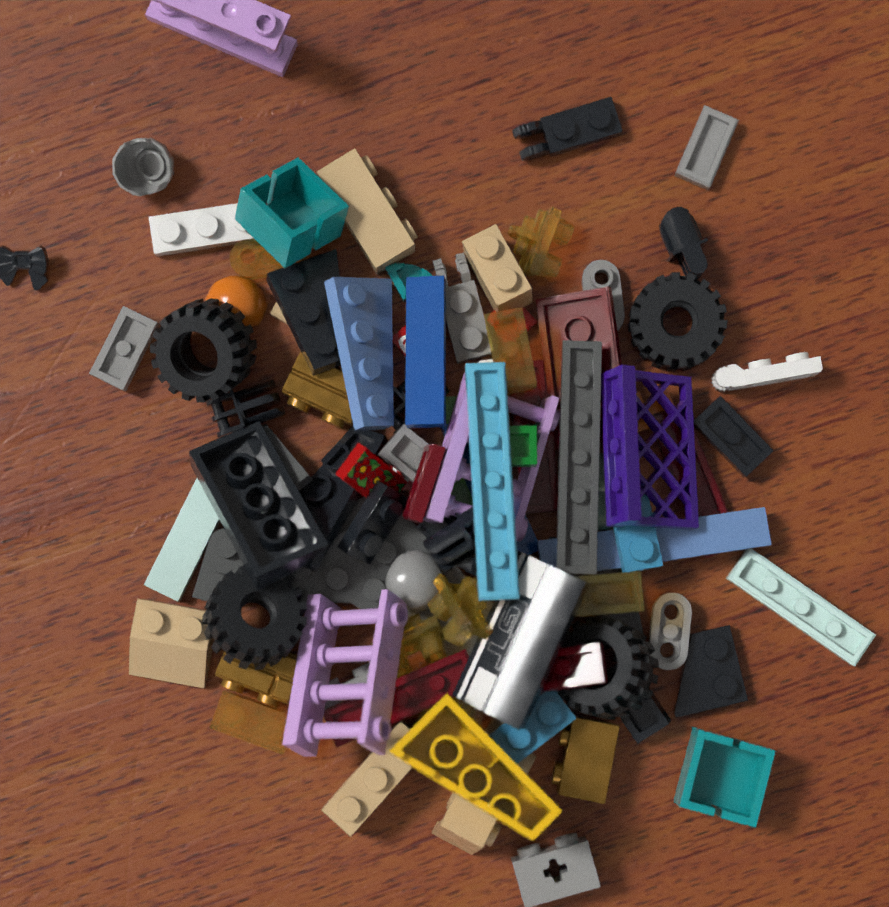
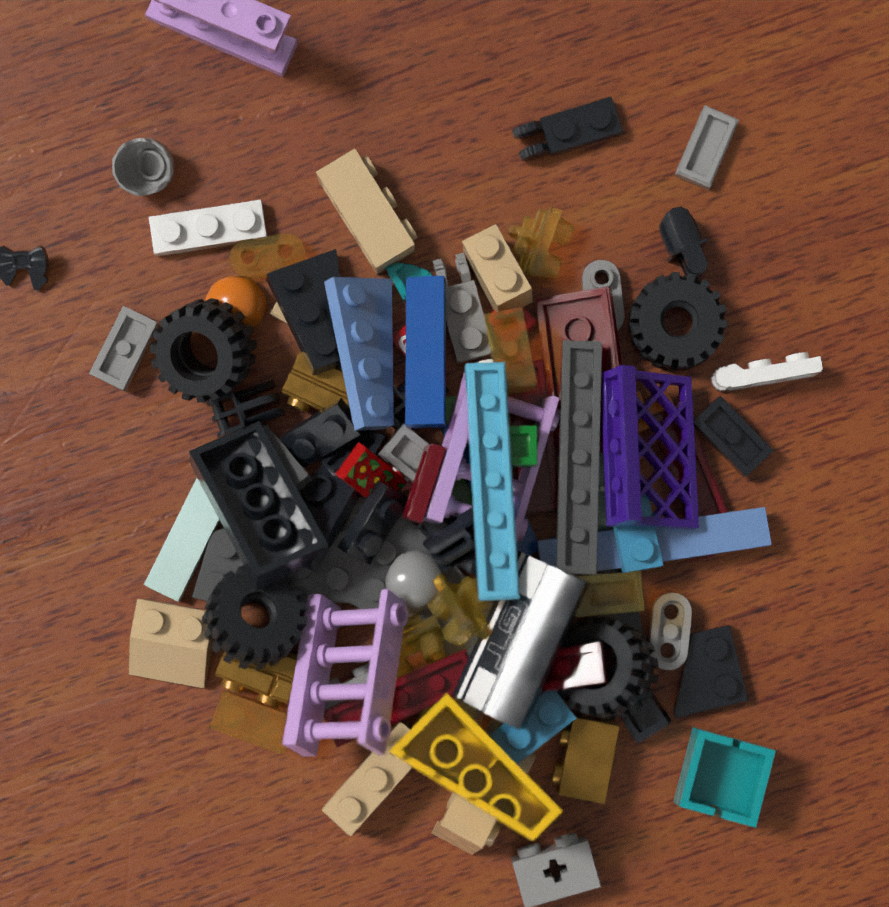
(298, 214): teal piece -> none
(320, 433): none -> black plate
(801, 606): light aqua tile -> none

